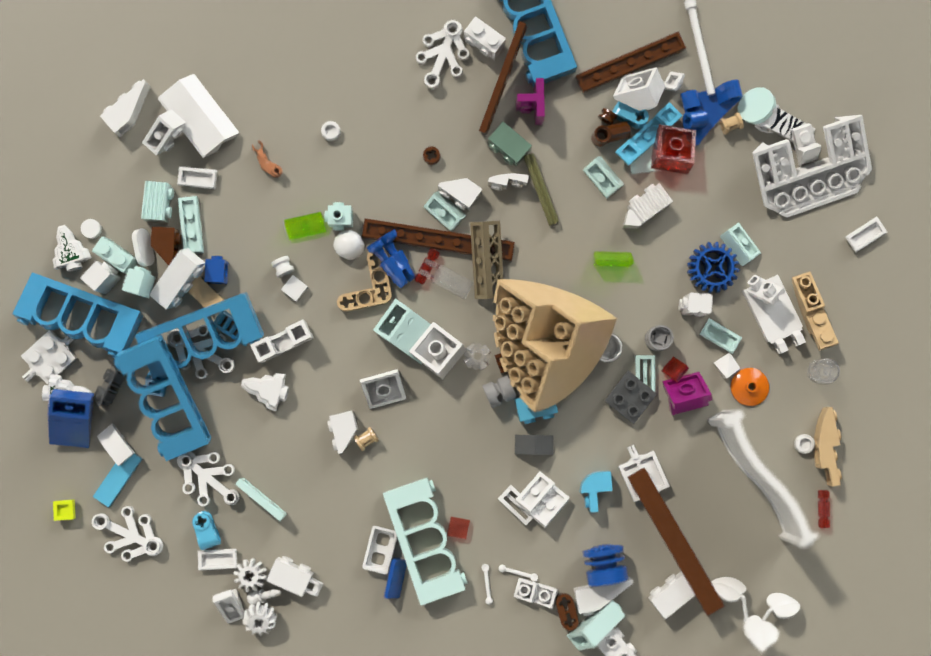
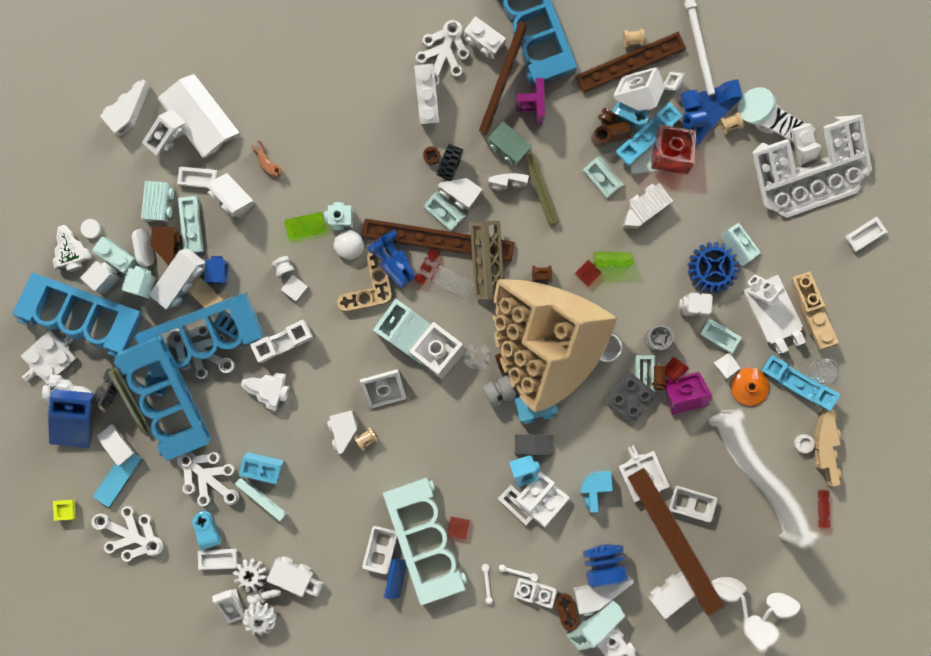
(130, 400): none -> olive axle
(232, 196): none -> white slope
(261, 467): none -> medium azure hinge
(331, 131): white tile -> none
(426, 93): none -> white arch
(450, 162): none -> black tyre
(525, 470): none -> medium azure brick
(542, 273): none -> reddish brown bush
(588, 272): none -> clear red tile
(634, 38): none -> tan bush
(659, 378): none -> reddish brown pin
(693, 496): none -> white piece
(800, 384): none -> medium azure slope

